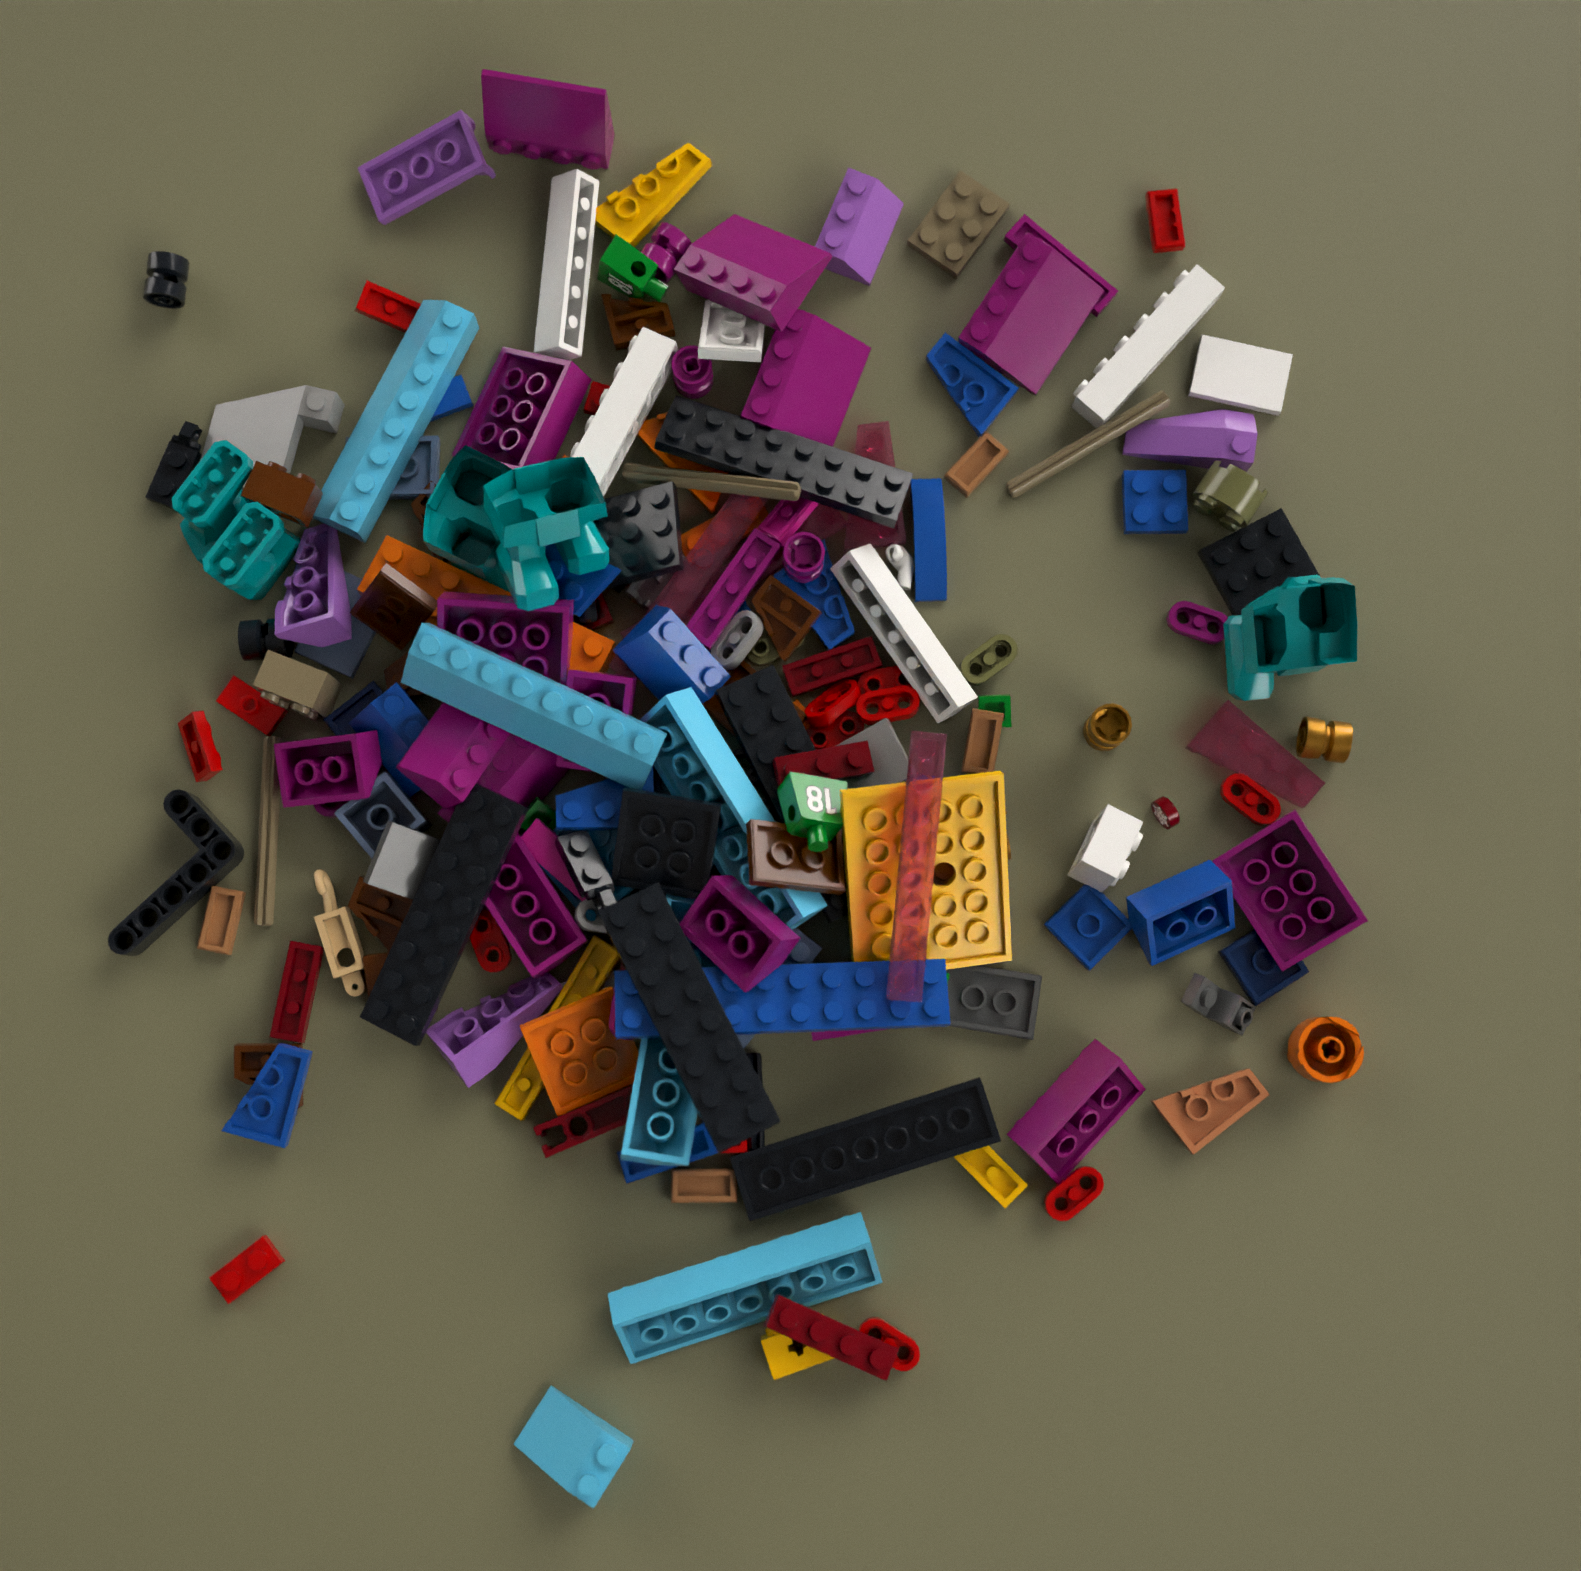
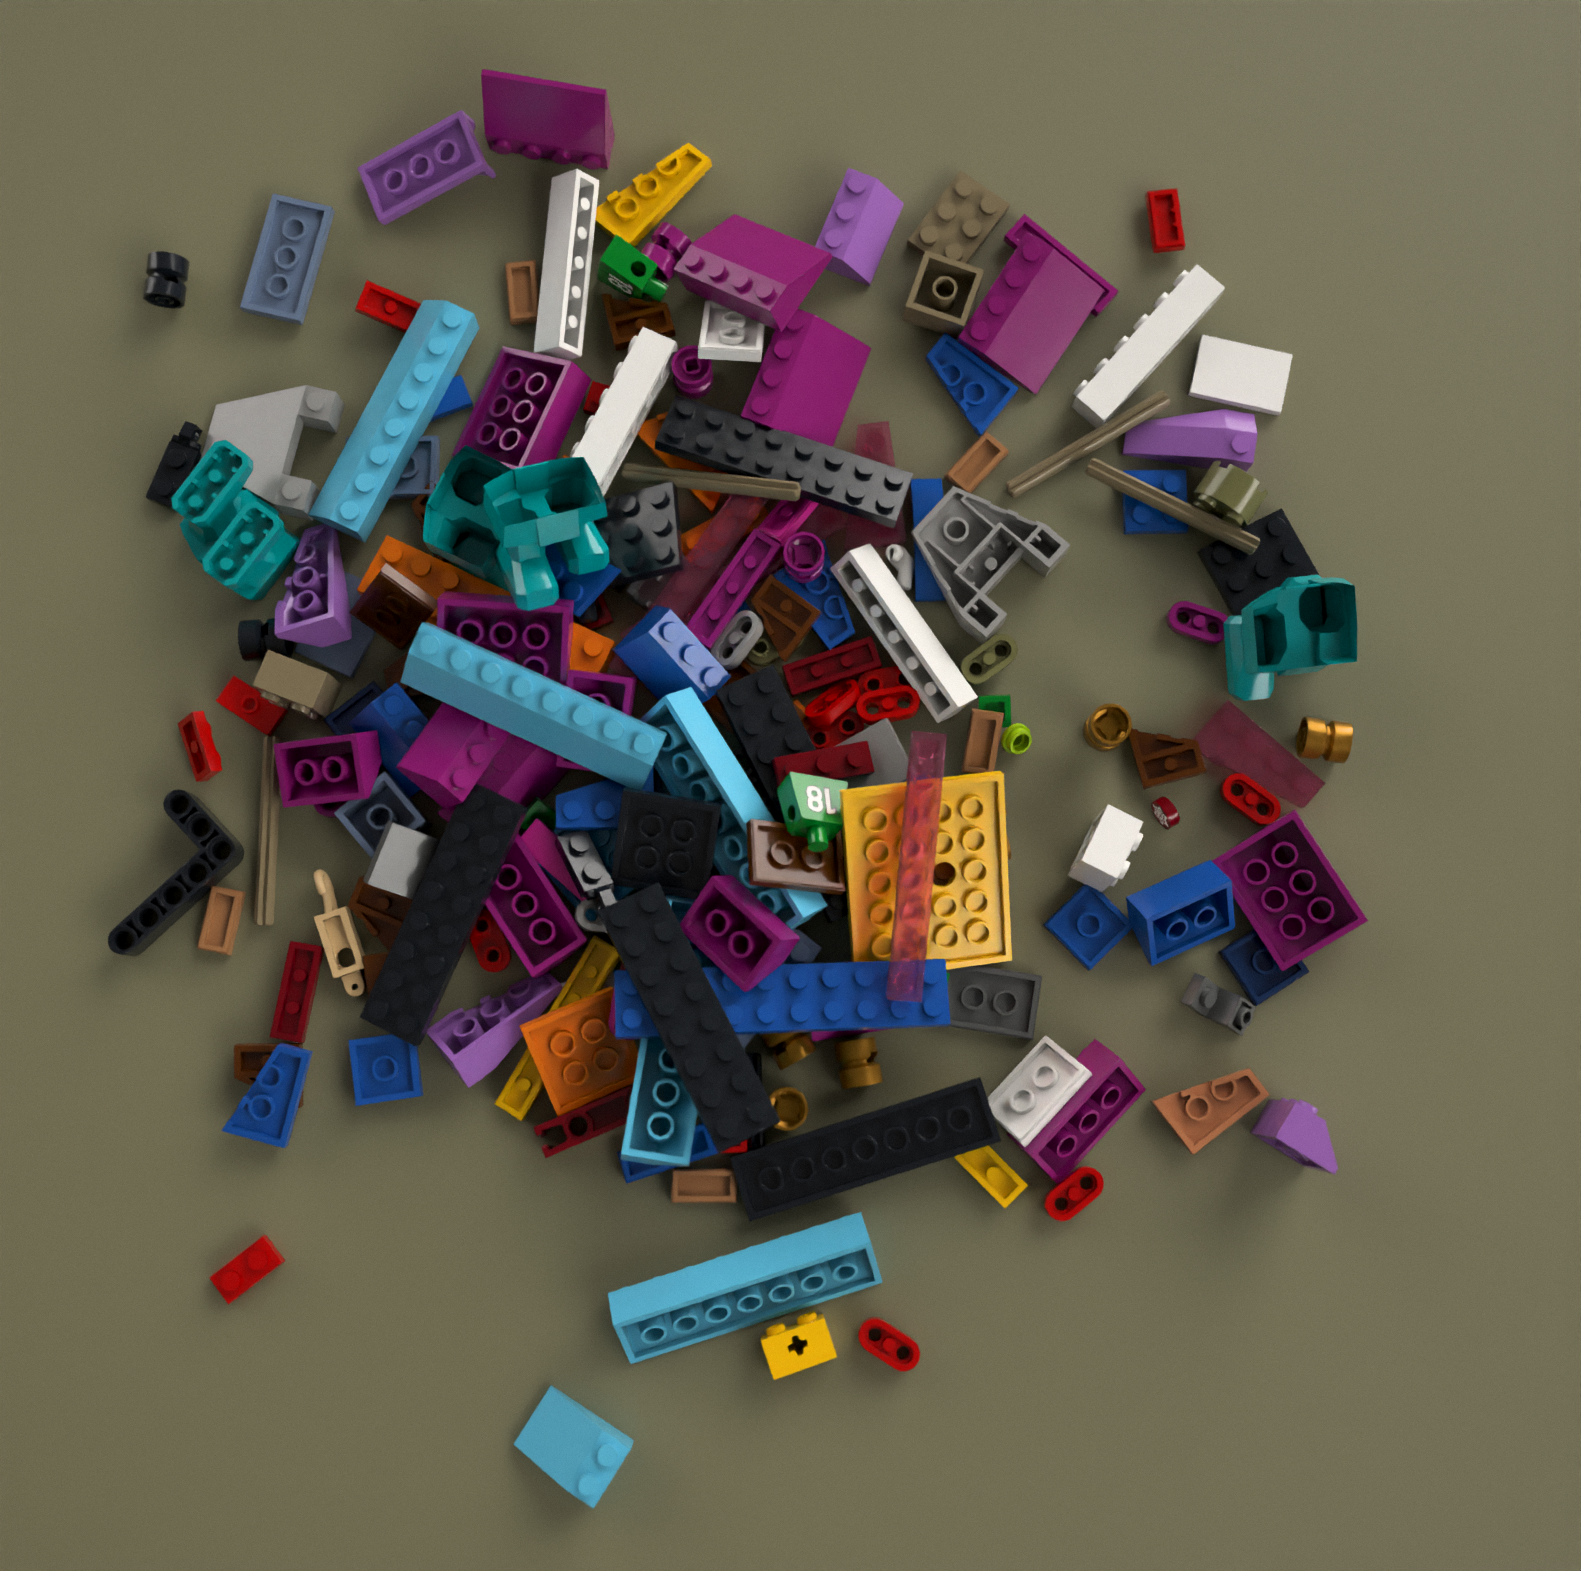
(283, 493): reddish brown brick -> none
(287, 259): none -> sand blue plate
(384, 1069): none -> blue plate
(522, 291): none -> medium nougat tile
(788, 1047): none -> pearl gold wheel
(790, 1107): none -> pearl gold wheel
(831, 1337): dark red plate -> none
(858, 1062): none -> pearl gold wheel
(943, 294): none -> dark tan brick
(974, 547): none -> light grey wedge
(1016, 739): none -> lime plate
(1036, 1090): none -> white tile
(1165, 758): none -> reddish brown wing
(1172, 506): none -> dark tan axle
(1297, 1133): none -> medium lavender slope
(1341, 1041): orange brick -> none

